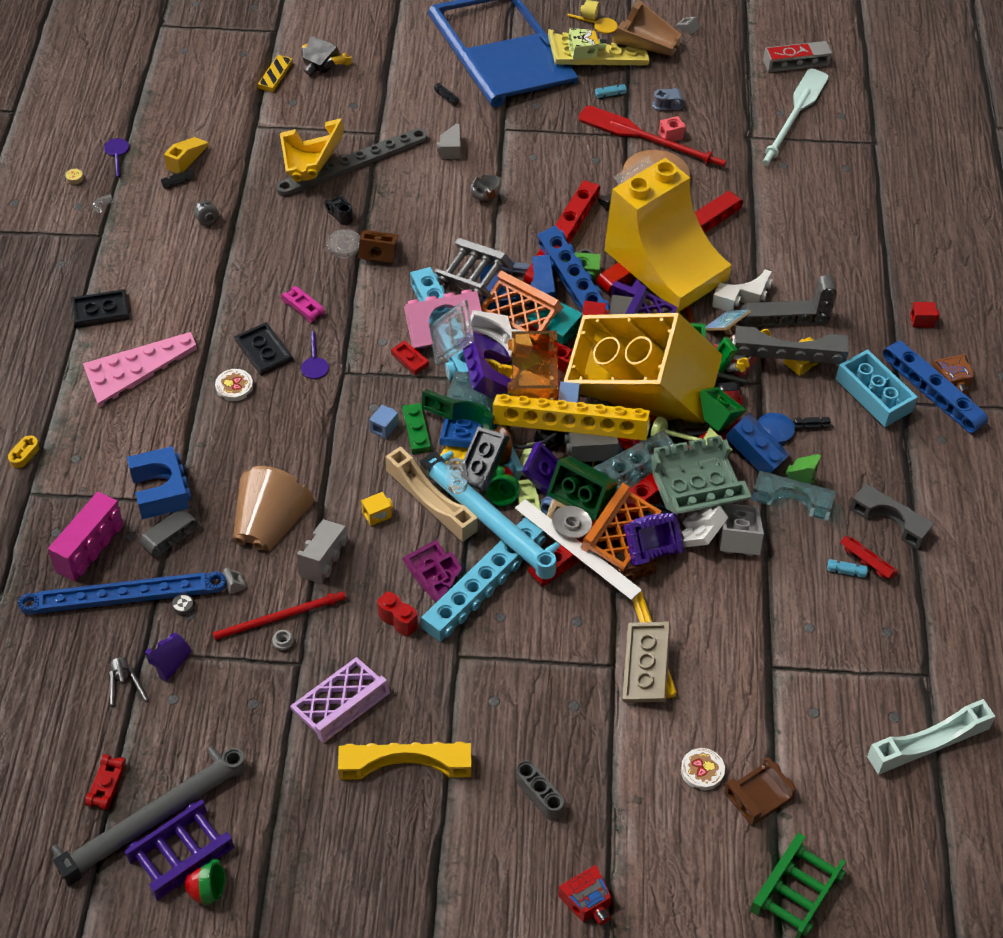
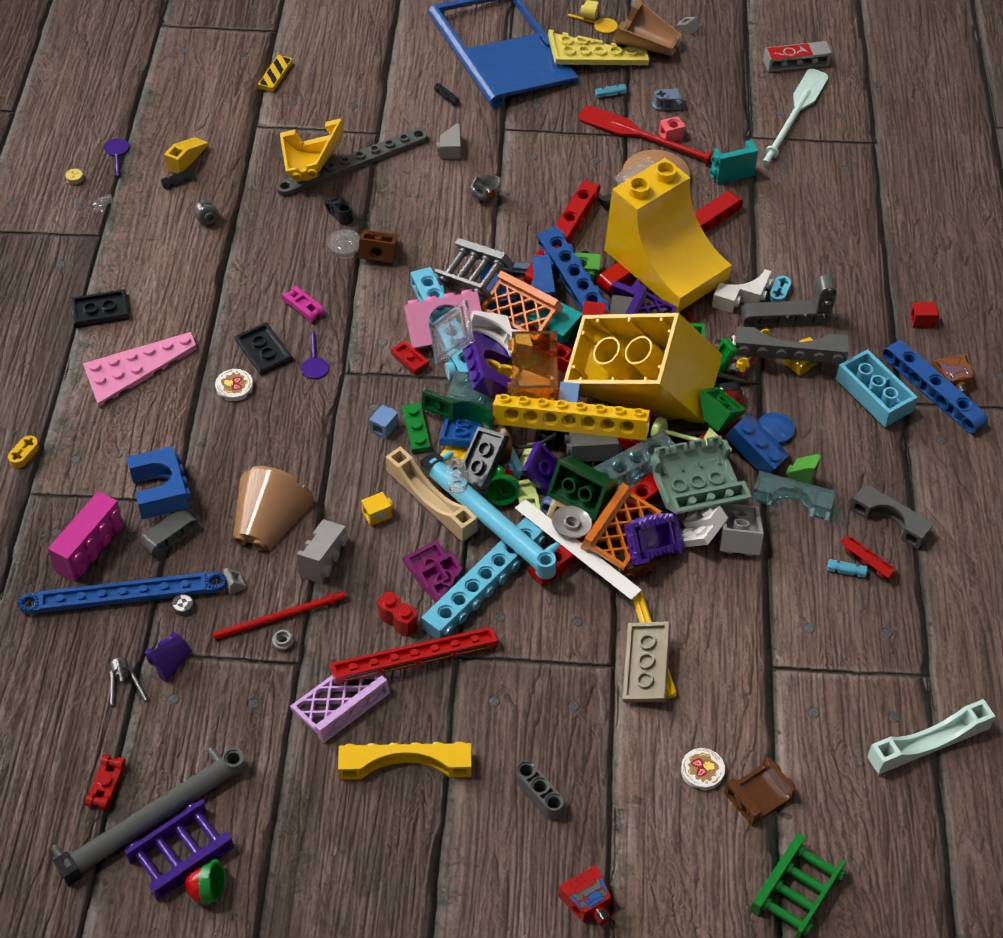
(322, 56): torso -> none
(413, 655): none -> red plate
(584, 43): yellowish green torso -> none
(727, 321): piece -> none
(734, 164): none -> teal panel
(776, 289): none -> medium azure beam
(812, 422): black axle -> none

